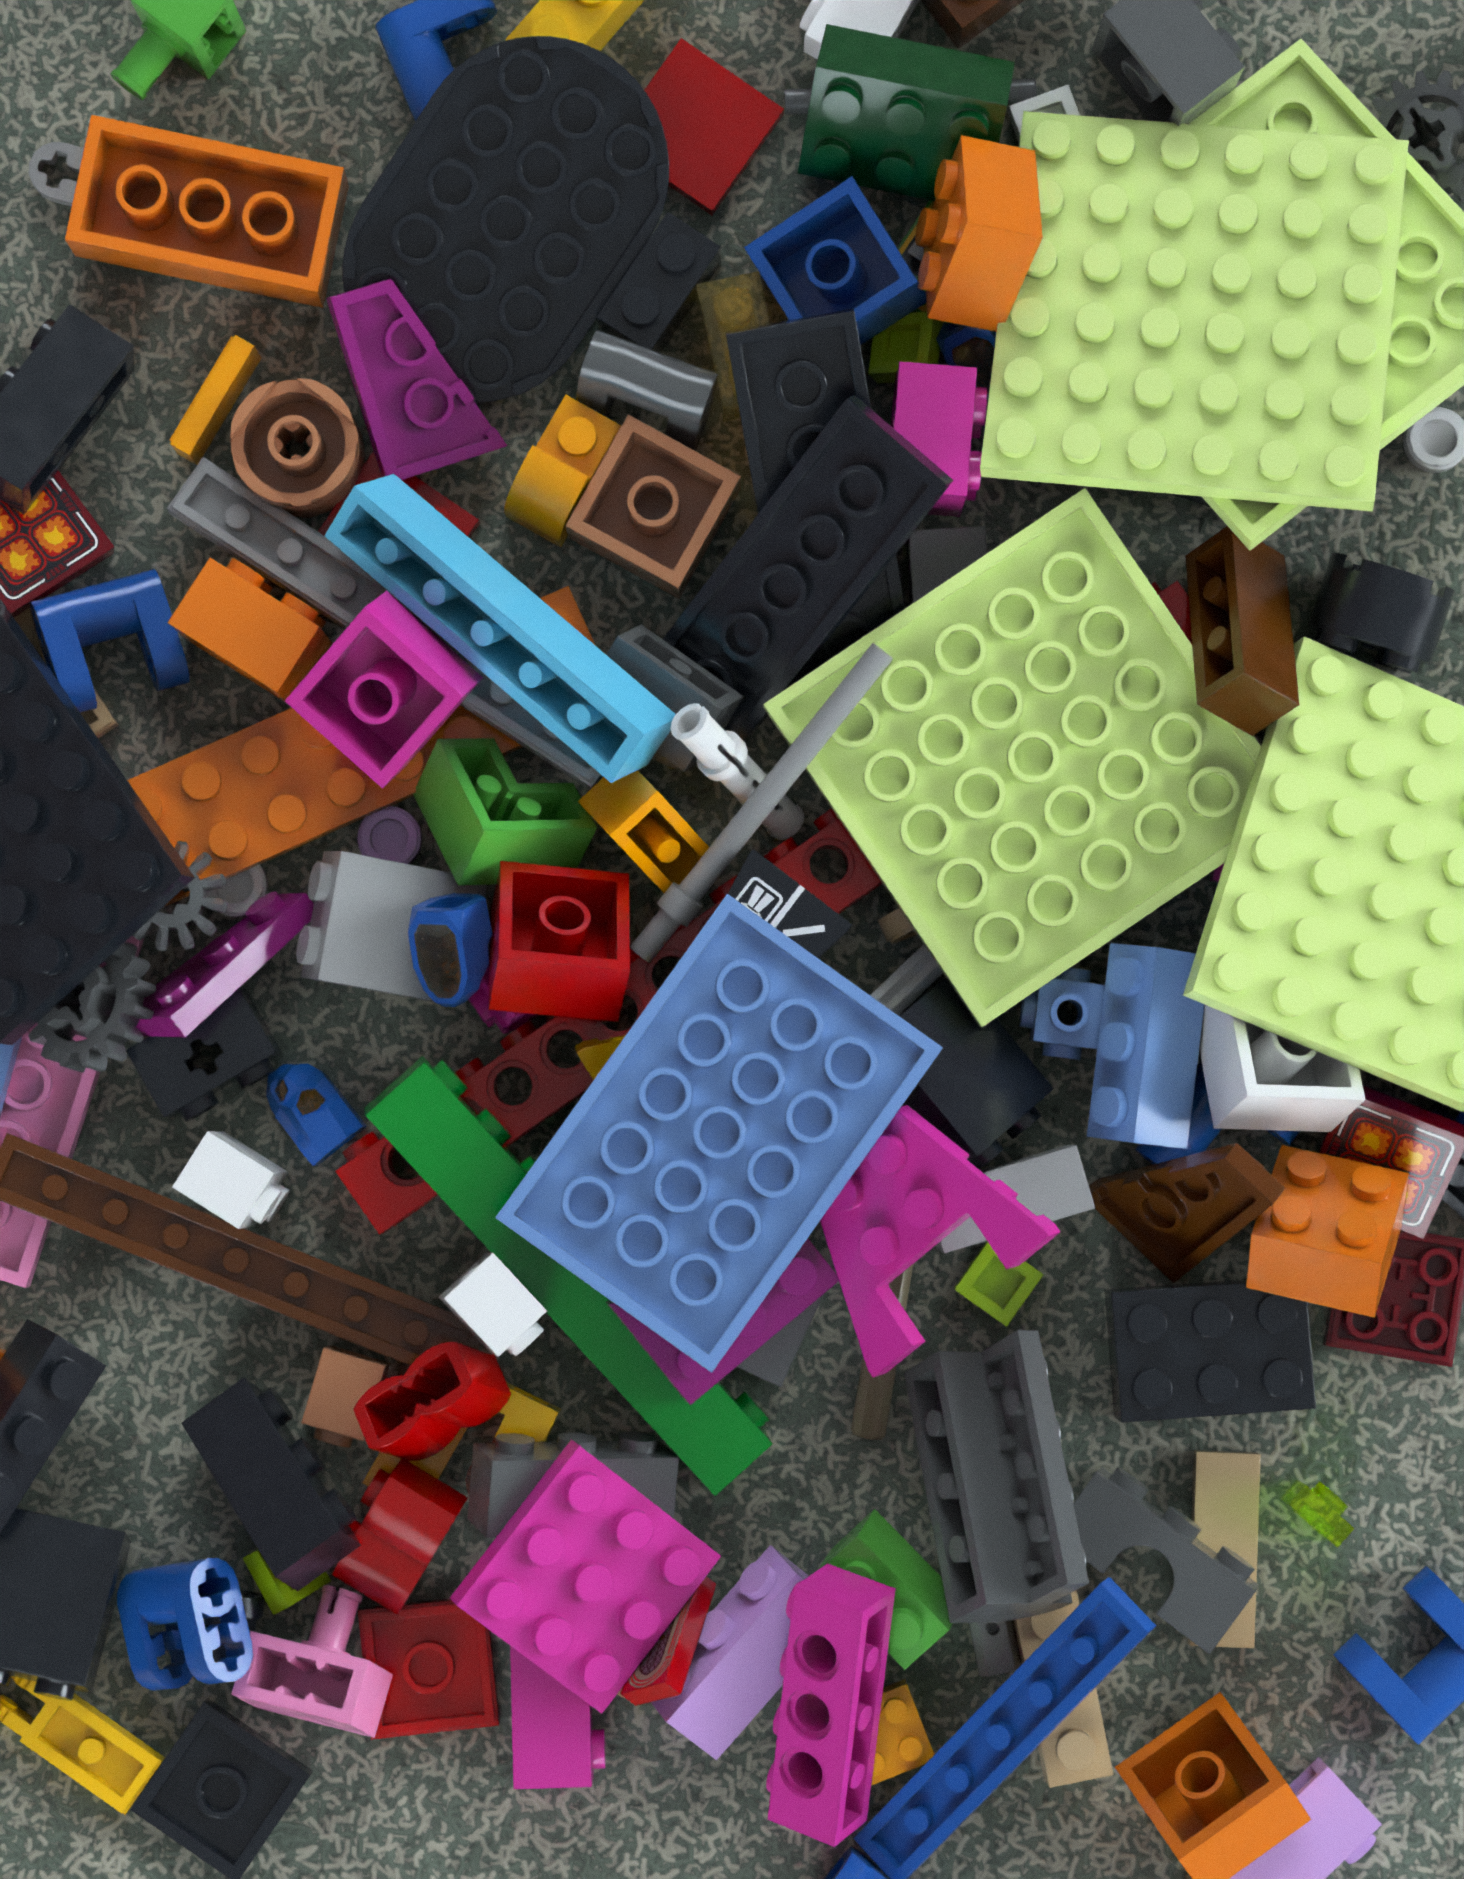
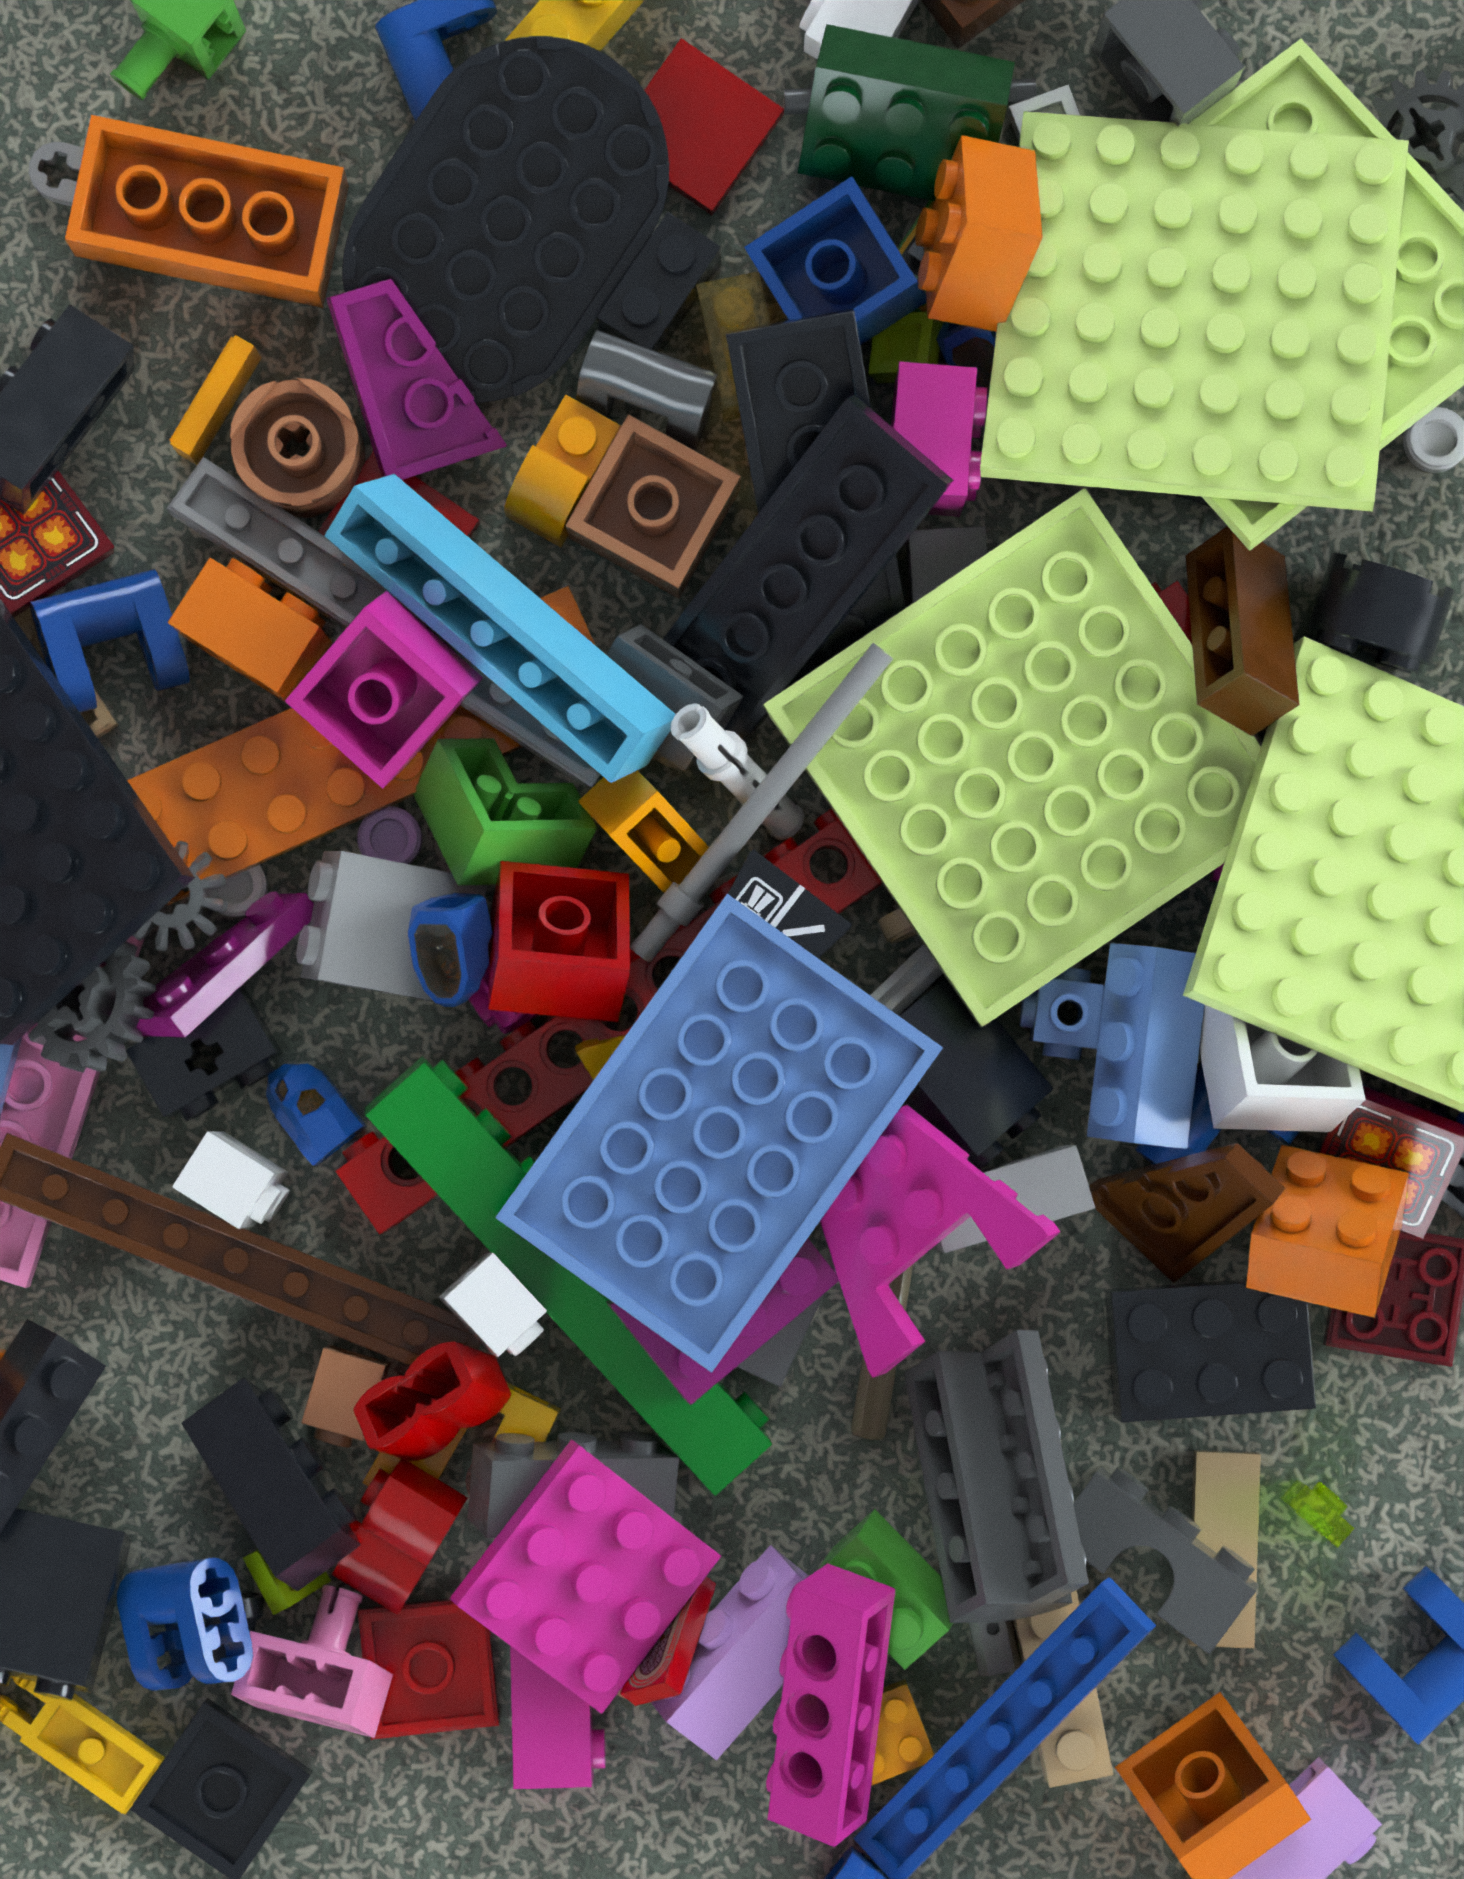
(995, 1288): lime plate -> none

